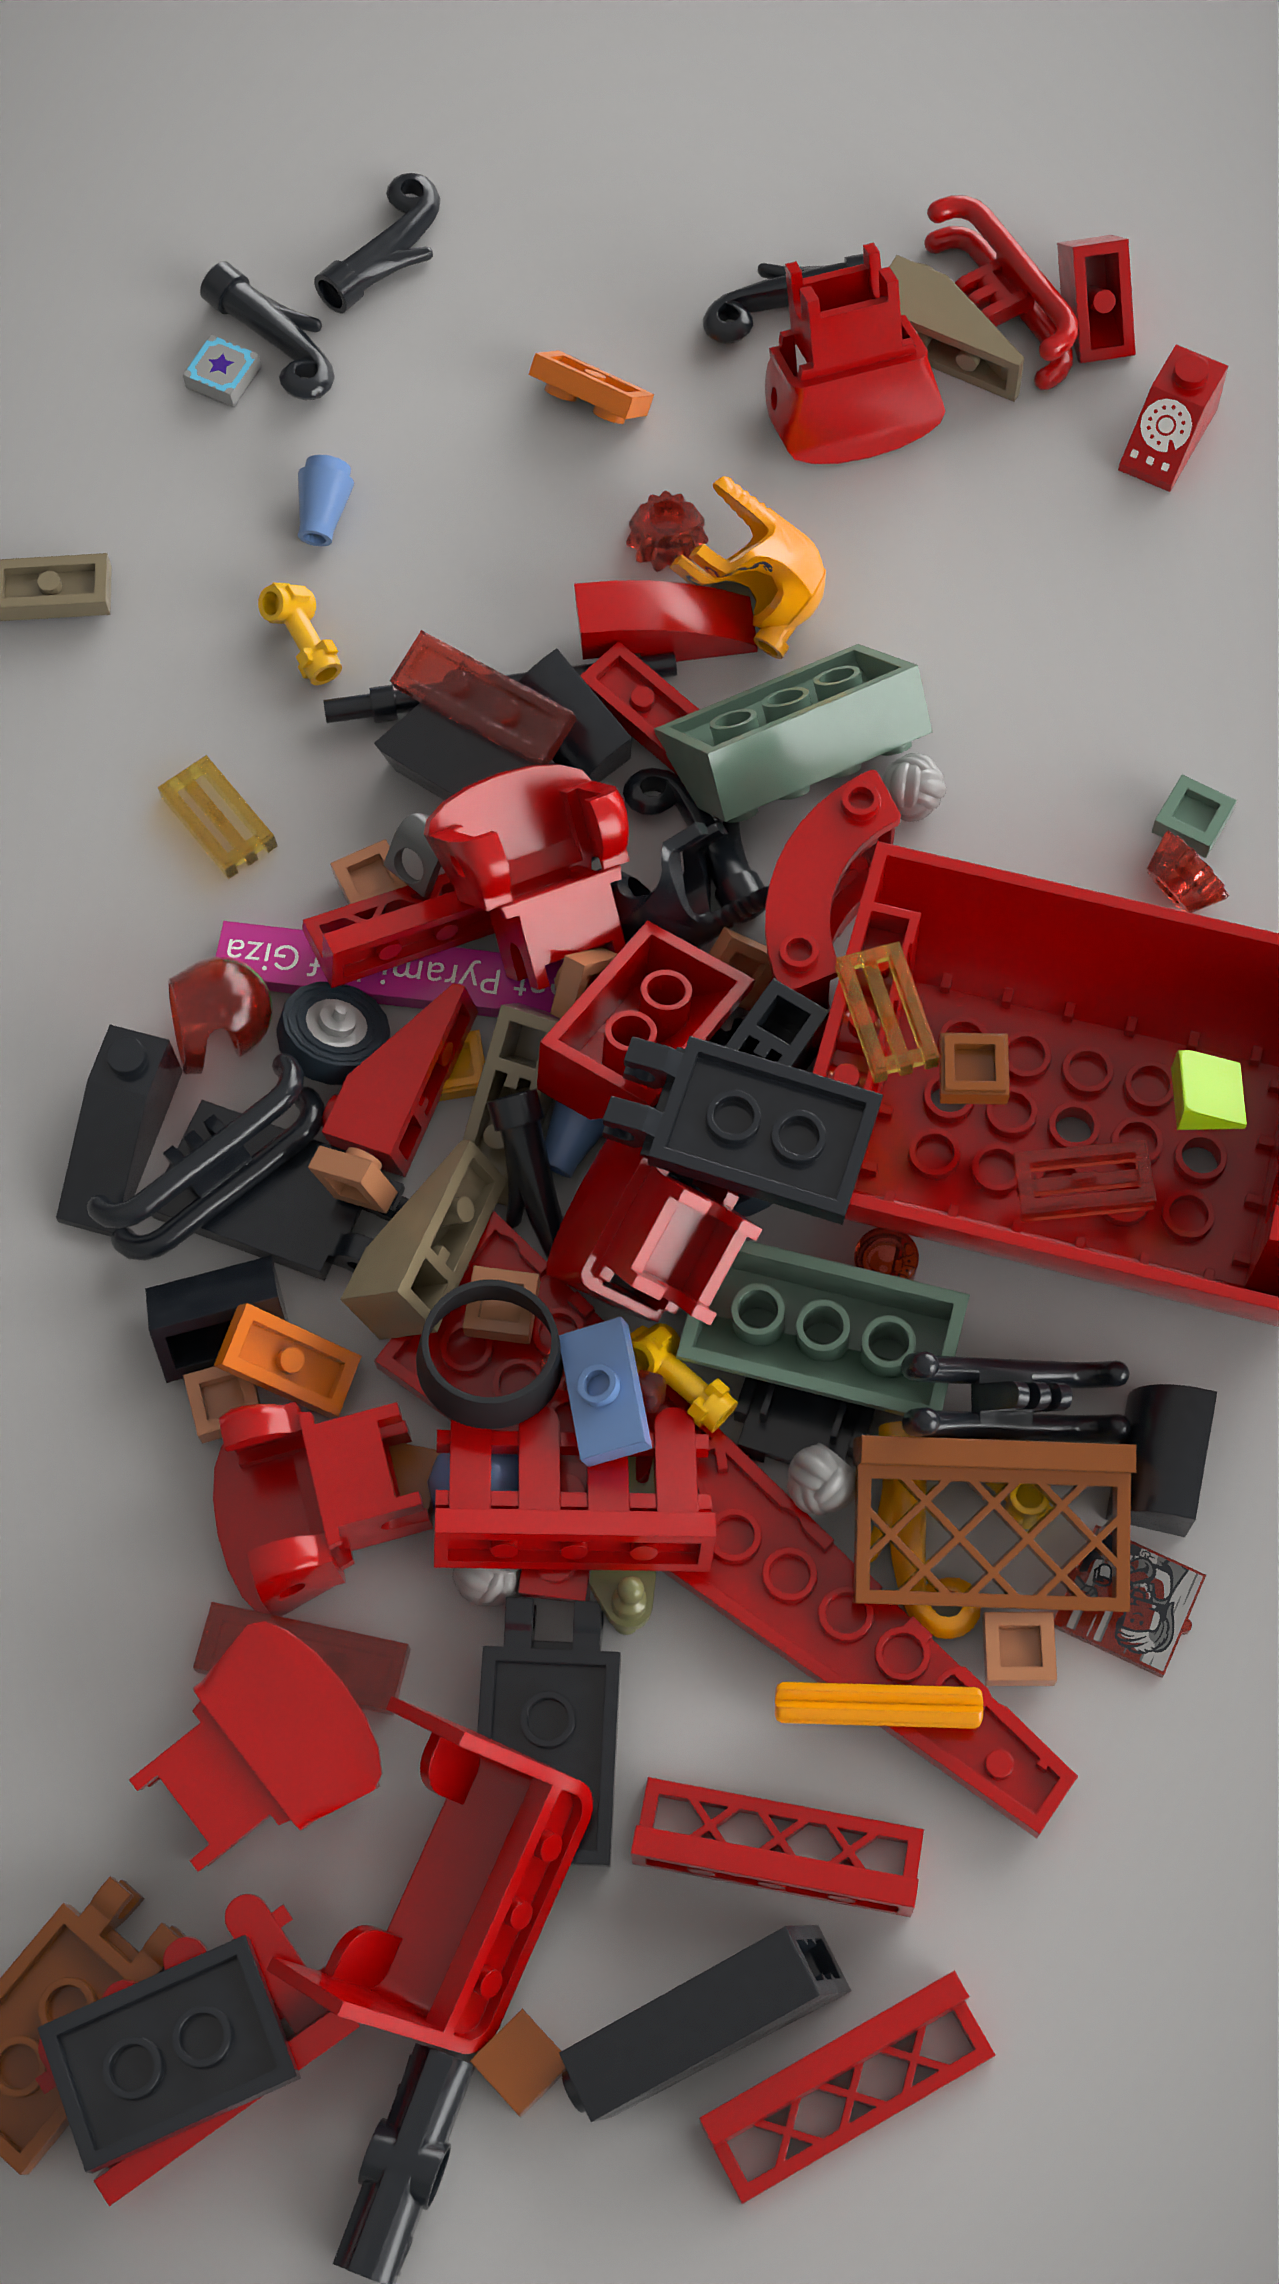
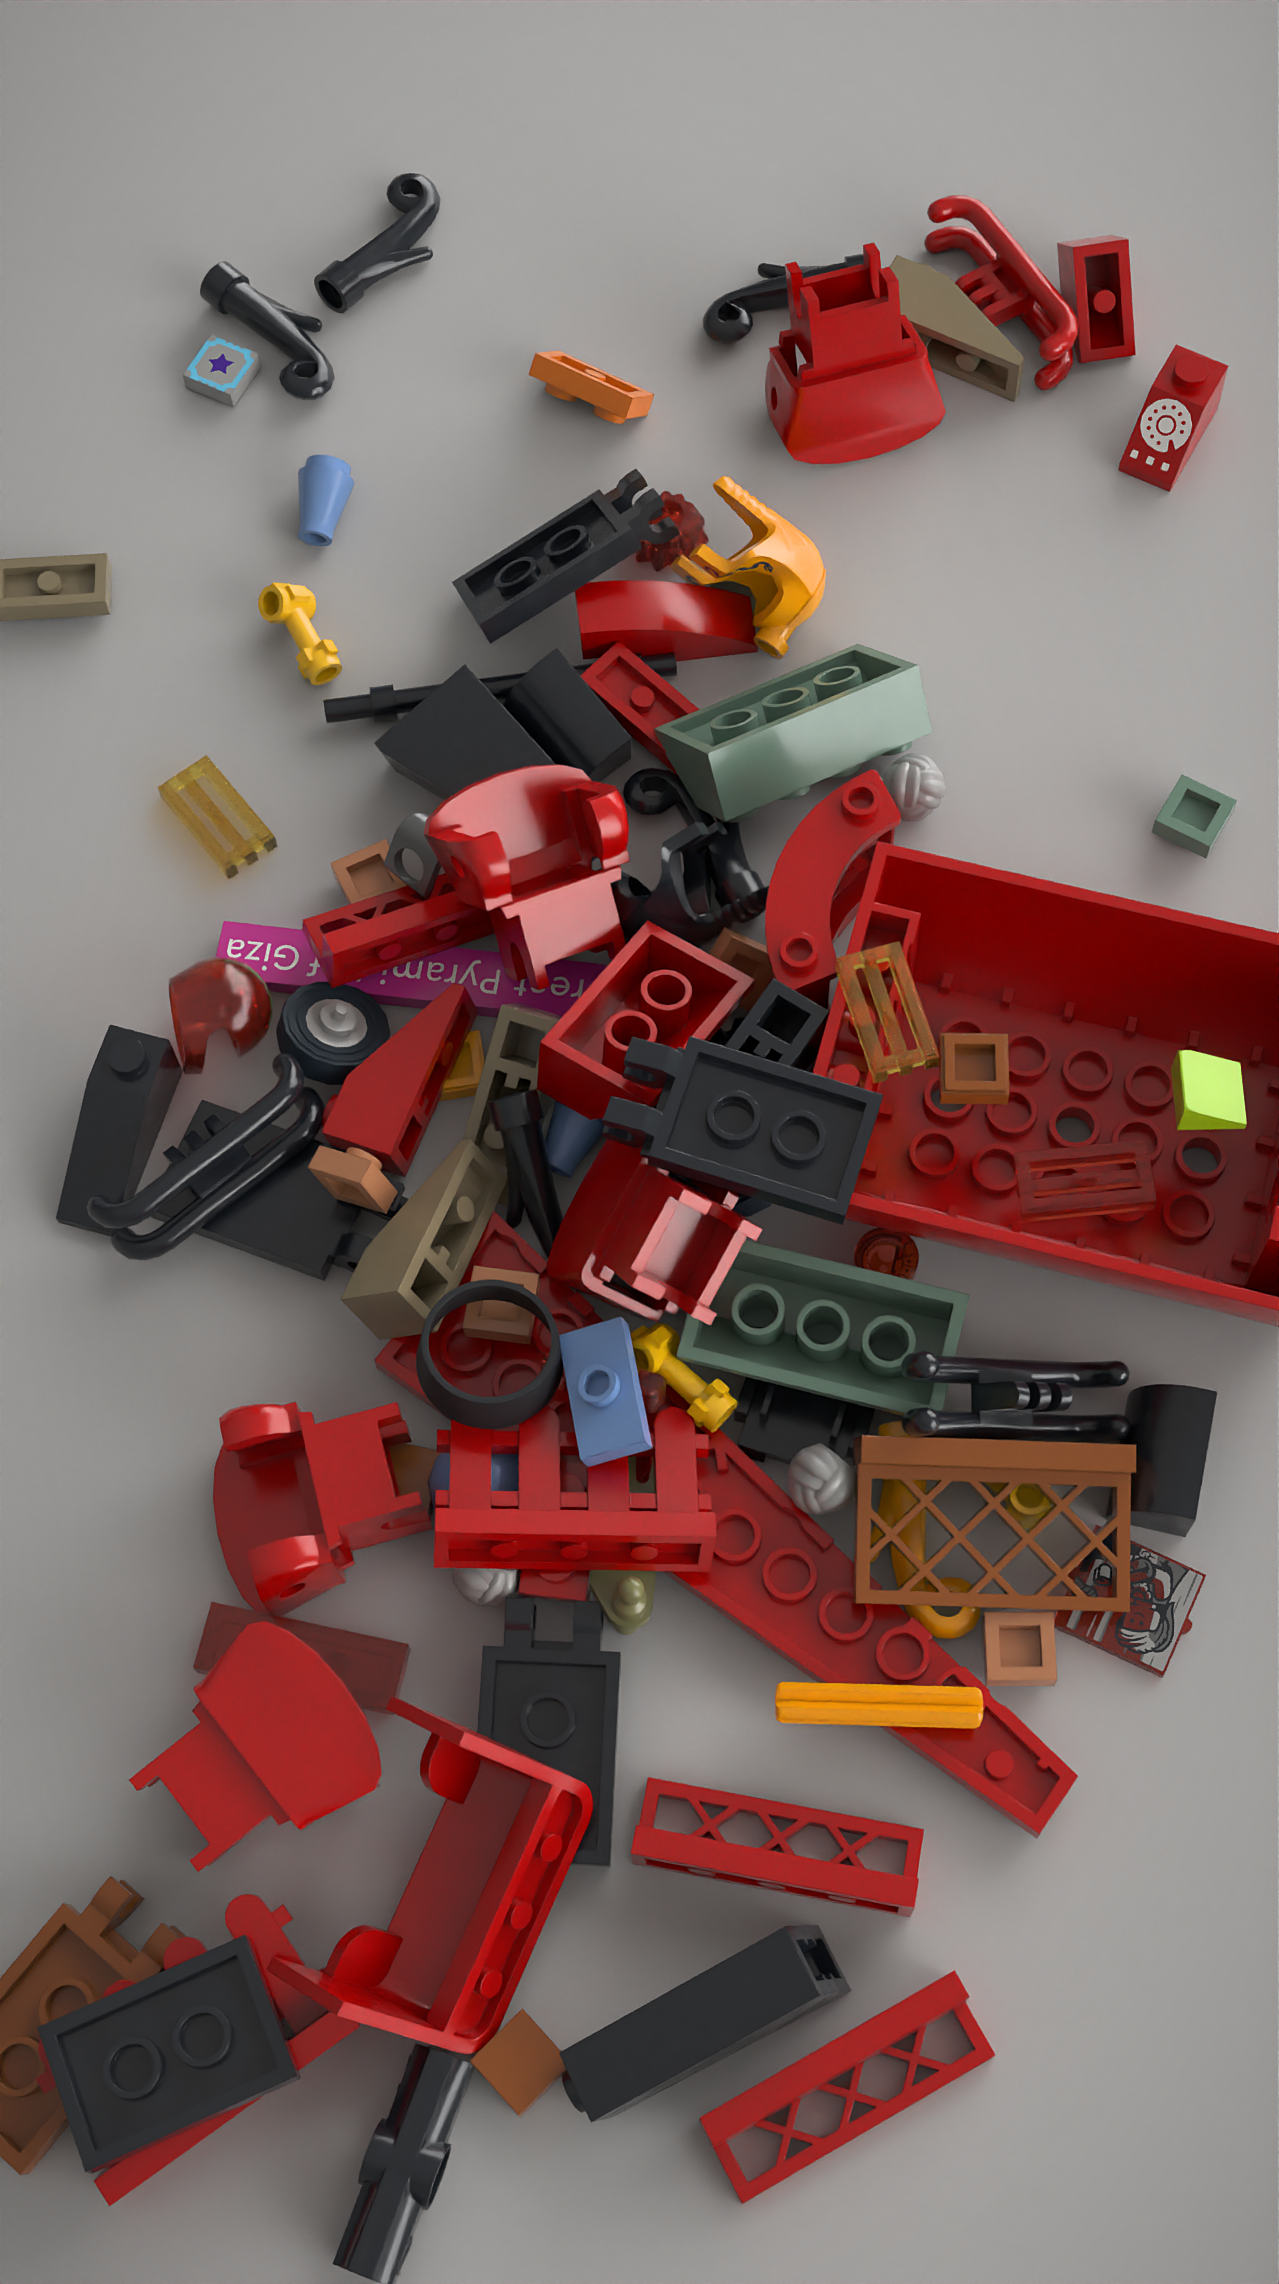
(194, 1313): black brick -> none
(212, 1395): nougat plate -> none
(287, 1360): orange plate -> none
(483, 699): clear red tile -> none
(563, 555): none -> black tile
(577, 975): nougat plate -> none
(1184, 875): clear red piece -> none

